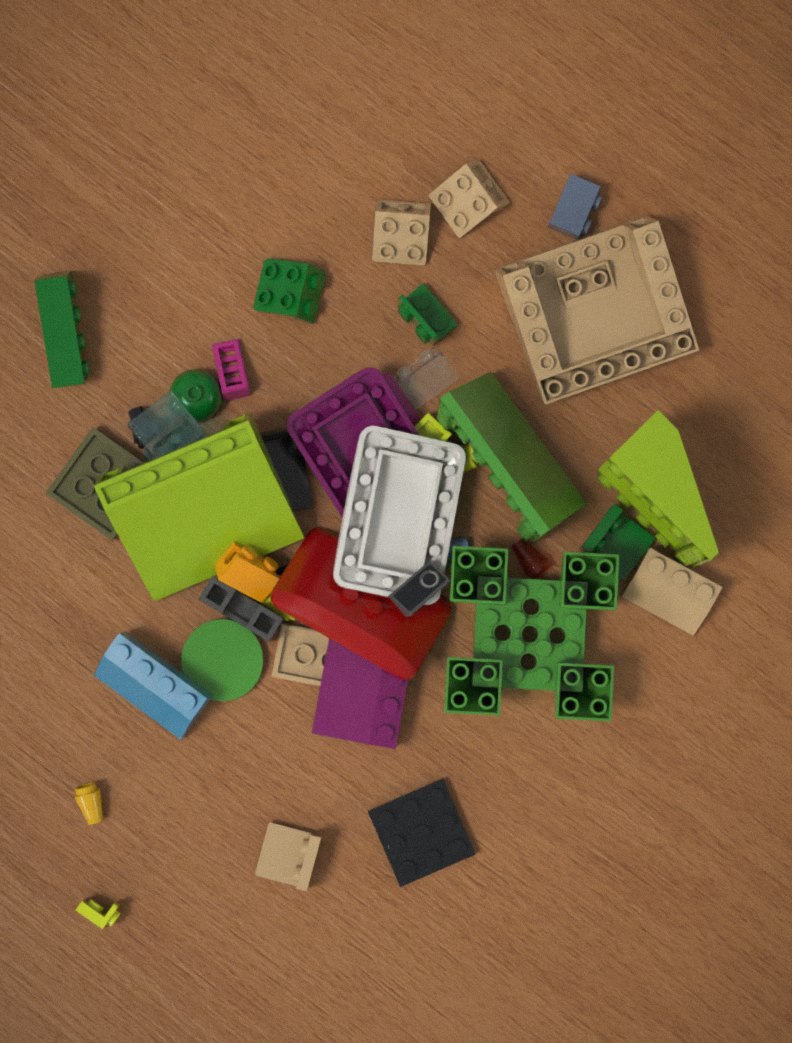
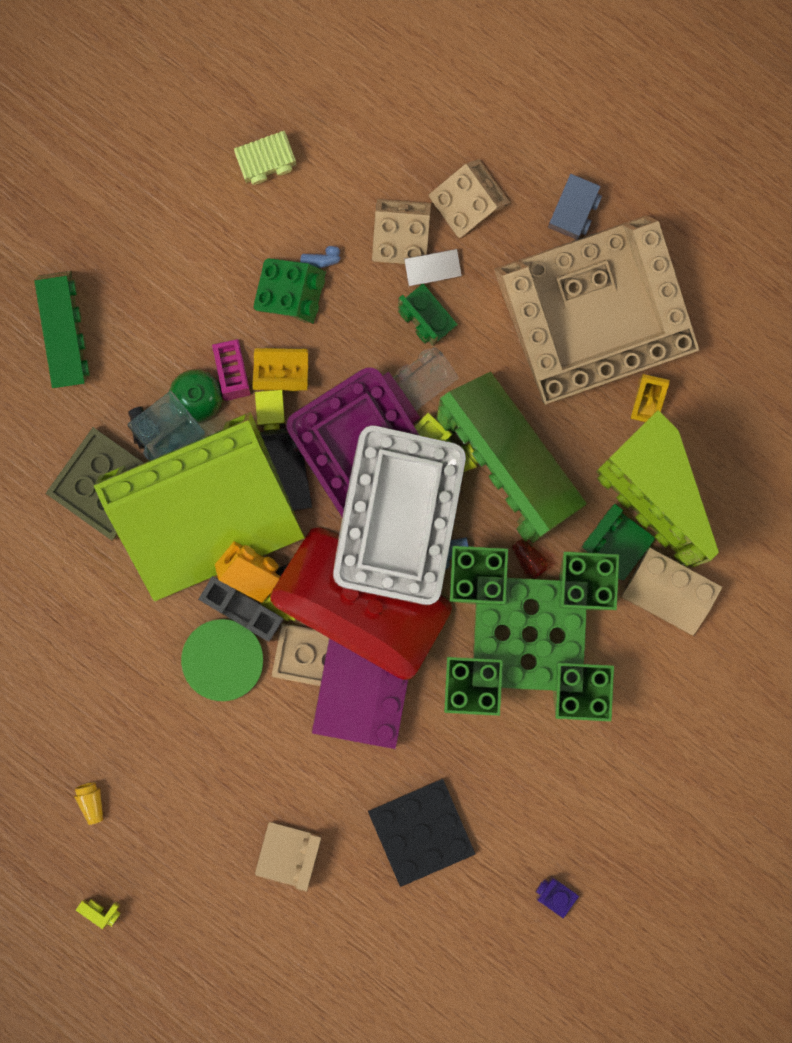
(152, 684): dark azure slope -> none
(265, 158): none -> yellowish green brick
(270, 409): none -> neon yellow brick
(280, 369): none -> yellow bracket
(319, 260): none -> medium blue arm
(419, 589): slope -> none
(432, 267): none -> white slope
(556, 896): none -> dark purple bracket
(649, 397): none -> yellow slope

